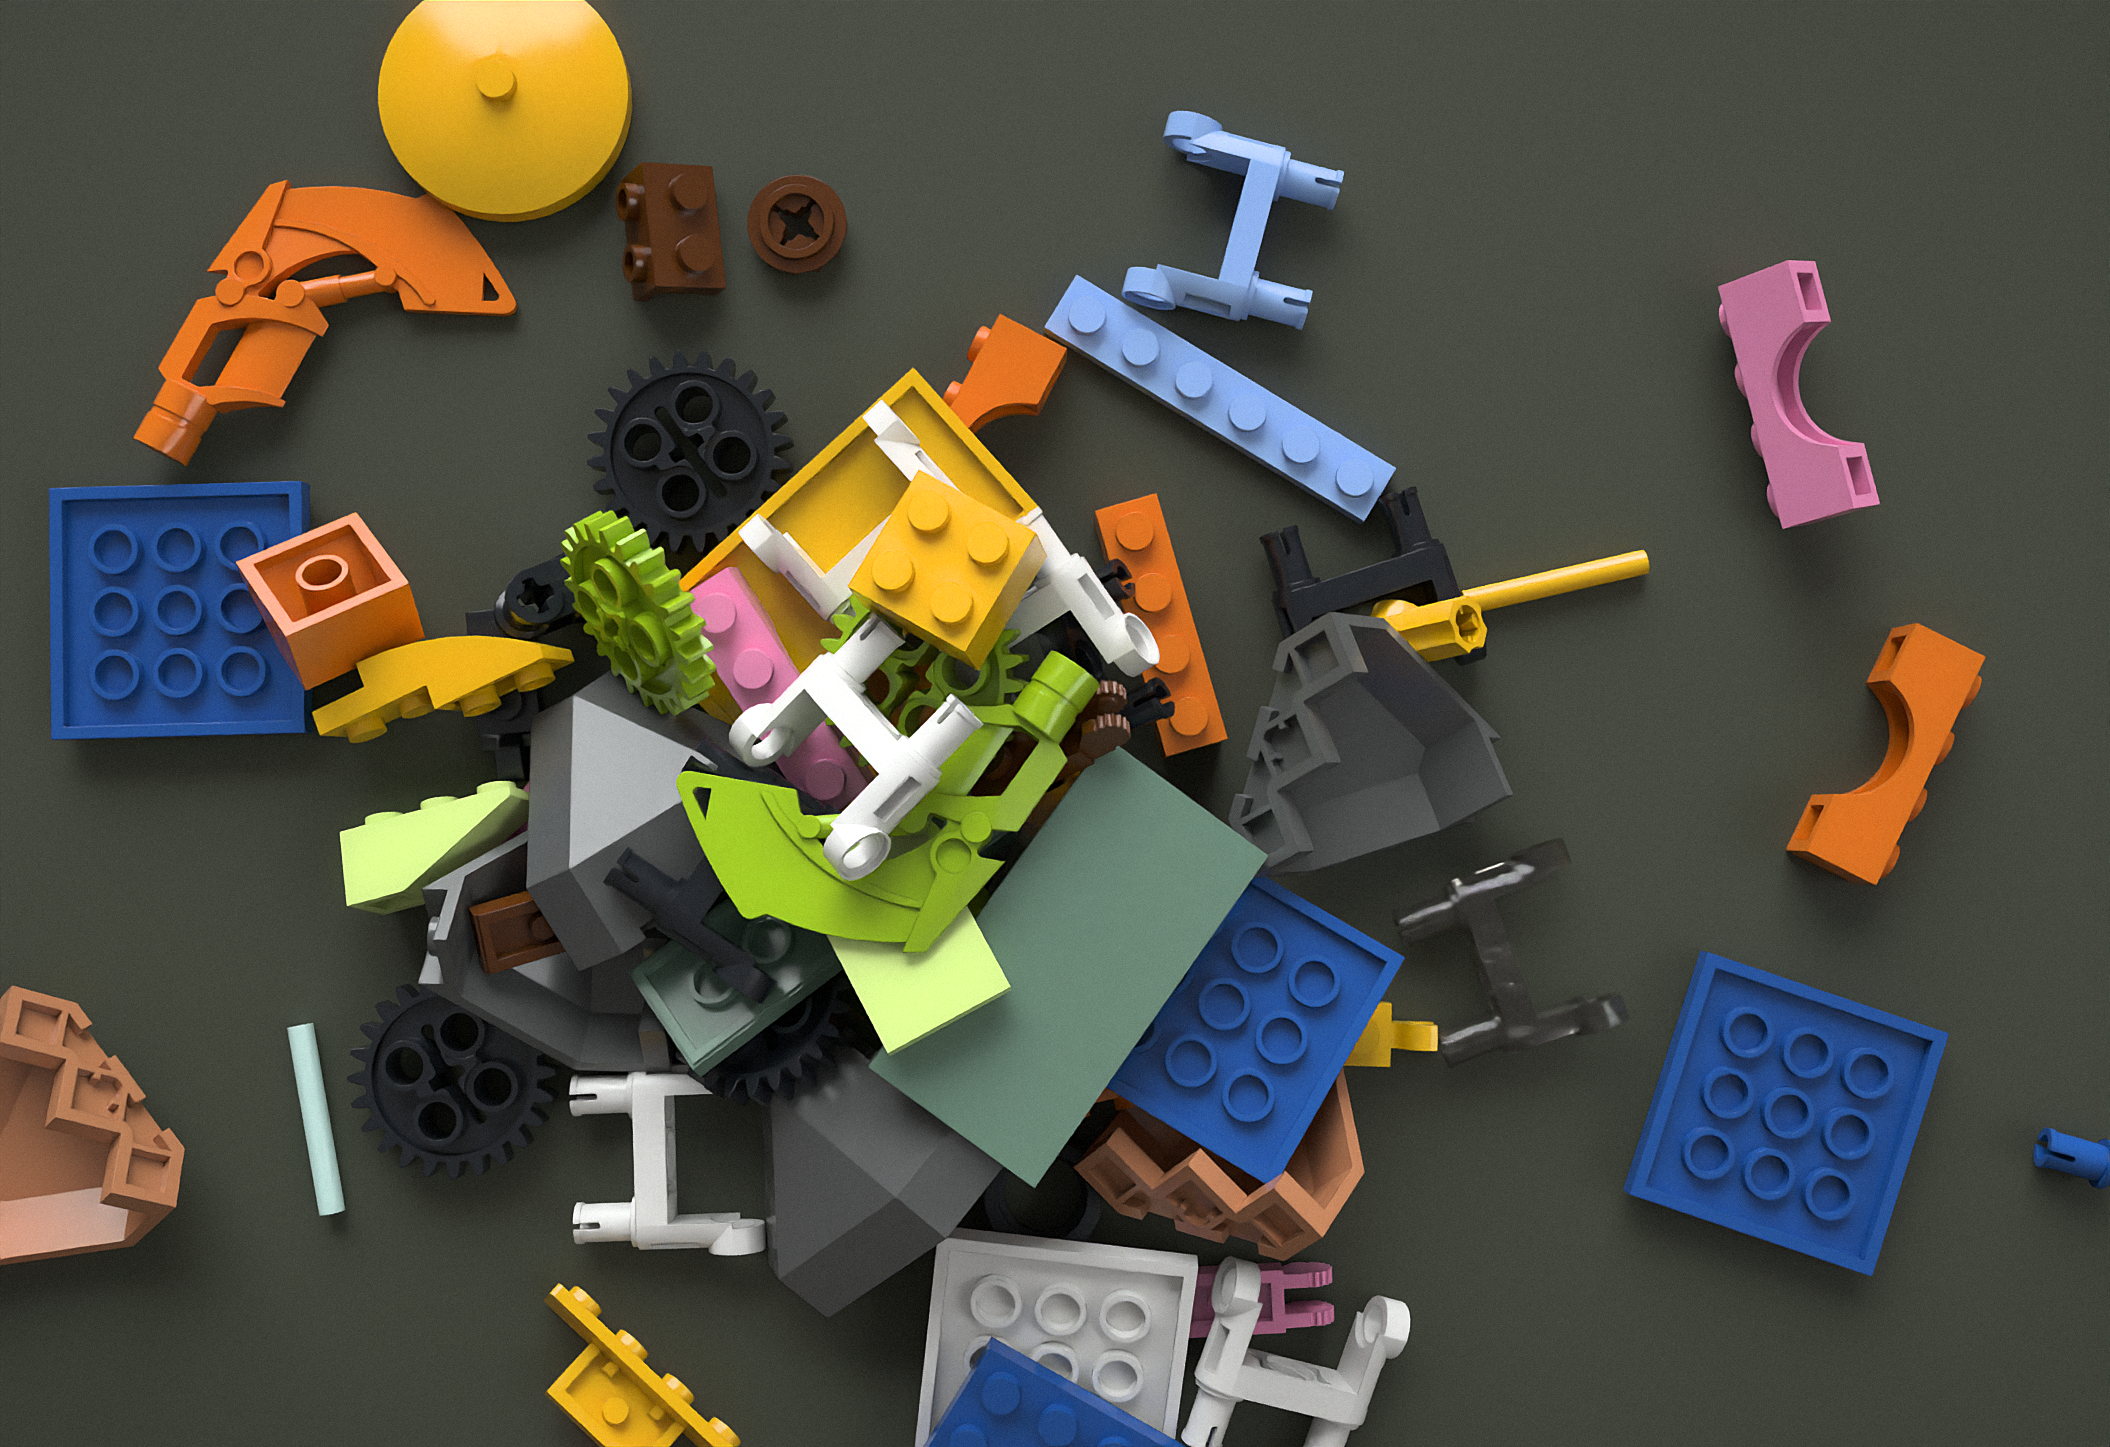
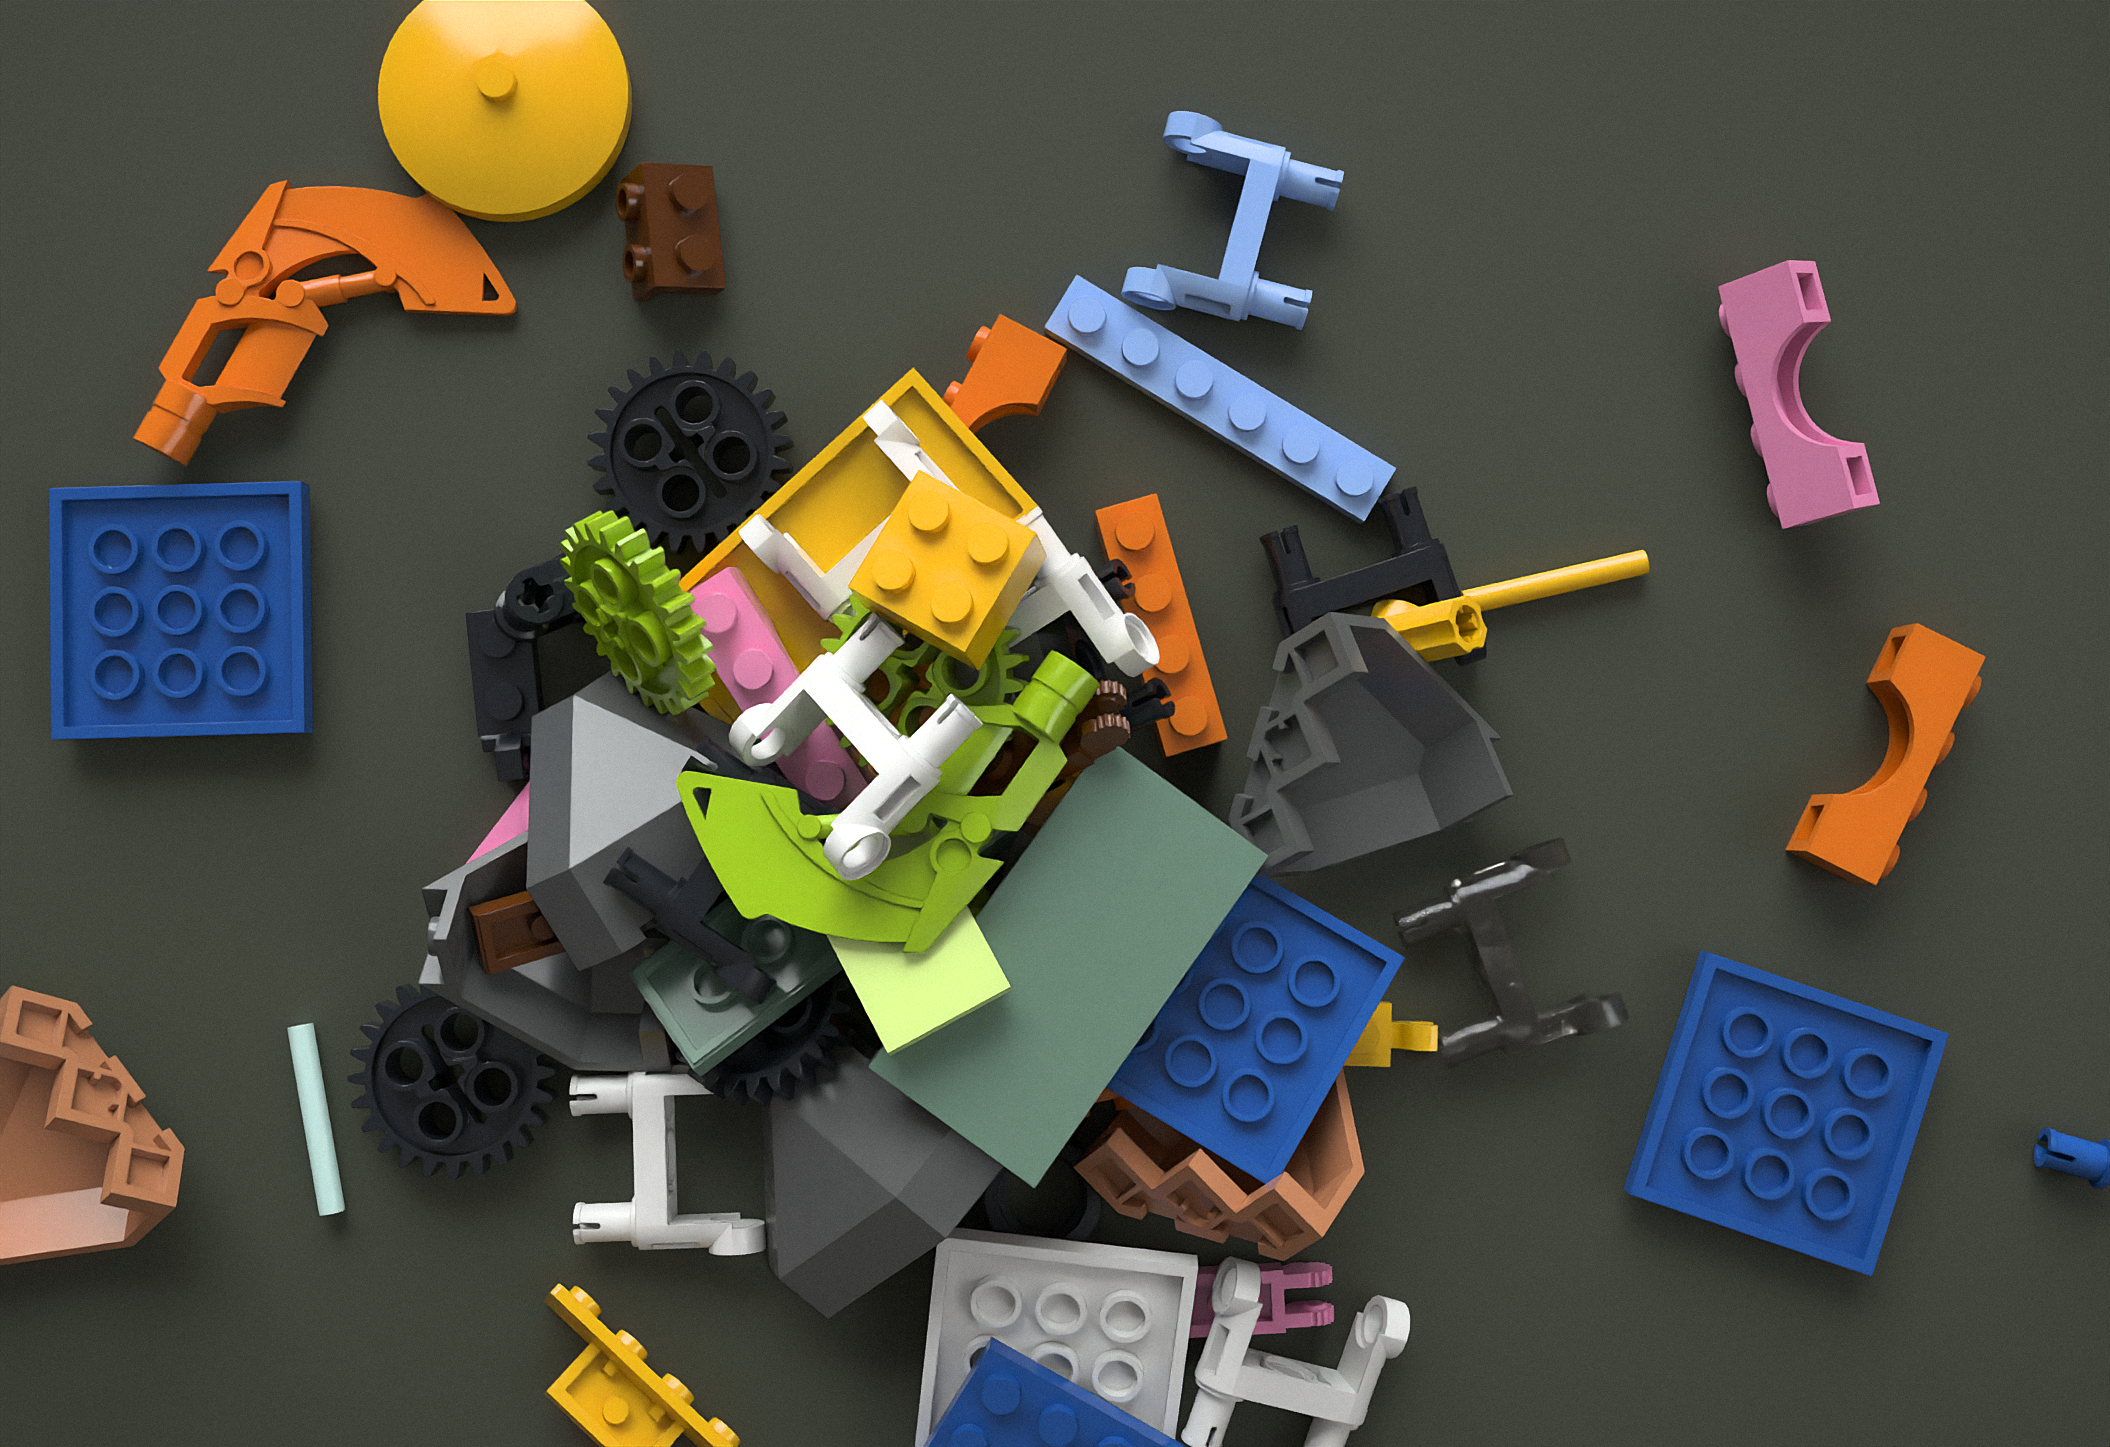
(331, 599): orange slope -> none
(403, 853): yellowish green slope -> none
(438, 674): yellow slope -> none
(793, 197): reddish brown gear -> none

